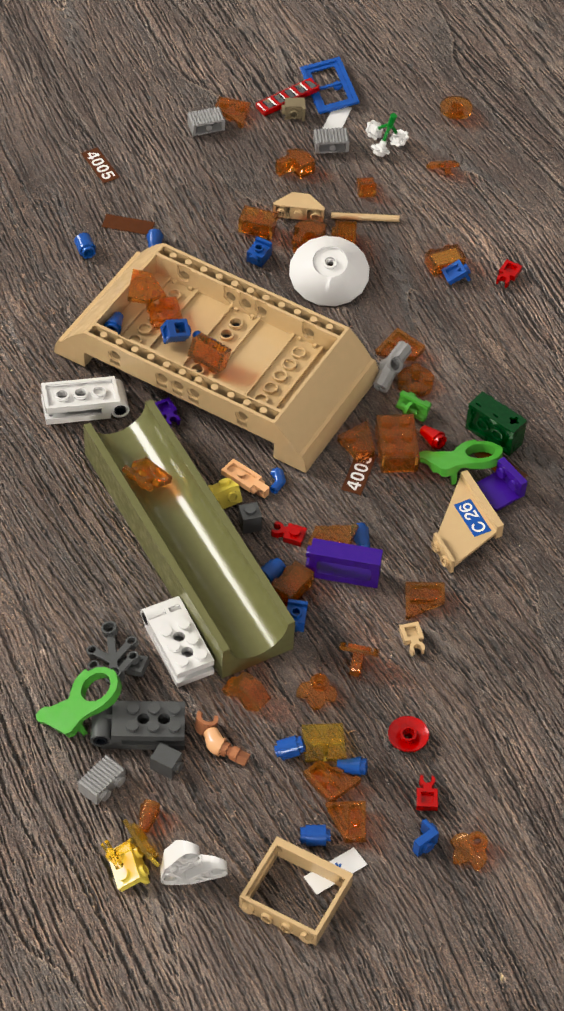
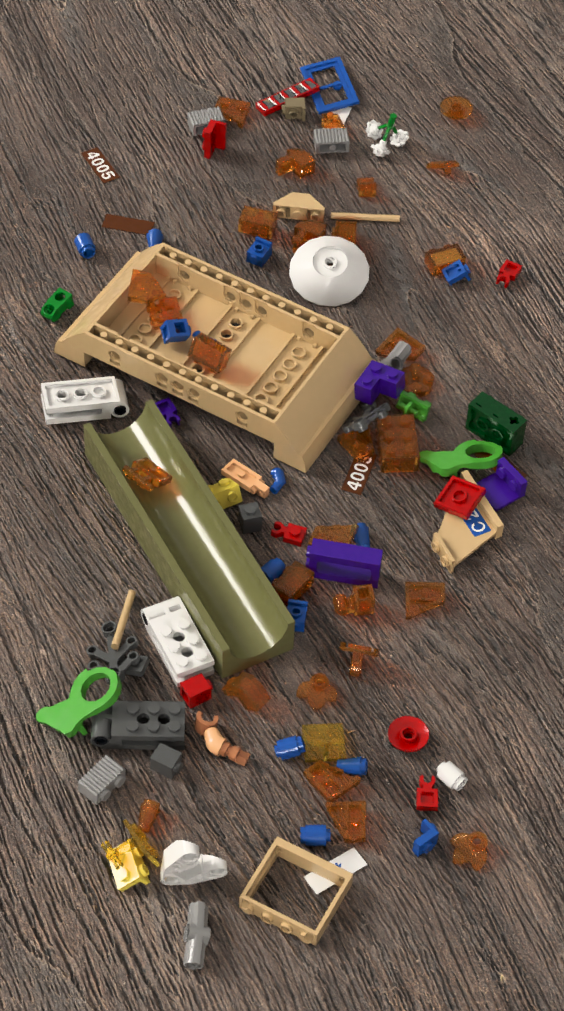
(57, 305): none -> green leg
(115, 322): blue cone -> none
(123, 619): none -> tan bar
(196, 690): none -> red brick
(196, 935): none -> light grey piece
(214, 137): none -> red bracket
(331, 120): none -> clear orange piece
(360, 602): none -> clear orange brick
(370, 413): none -> dark grey plant
(379, 379): none -> dark purple brick
(413, 636): tan plate -> none
(434, 437): red cone -> none
(451, 775): none -> white brick
(459, 497): none -> red plate

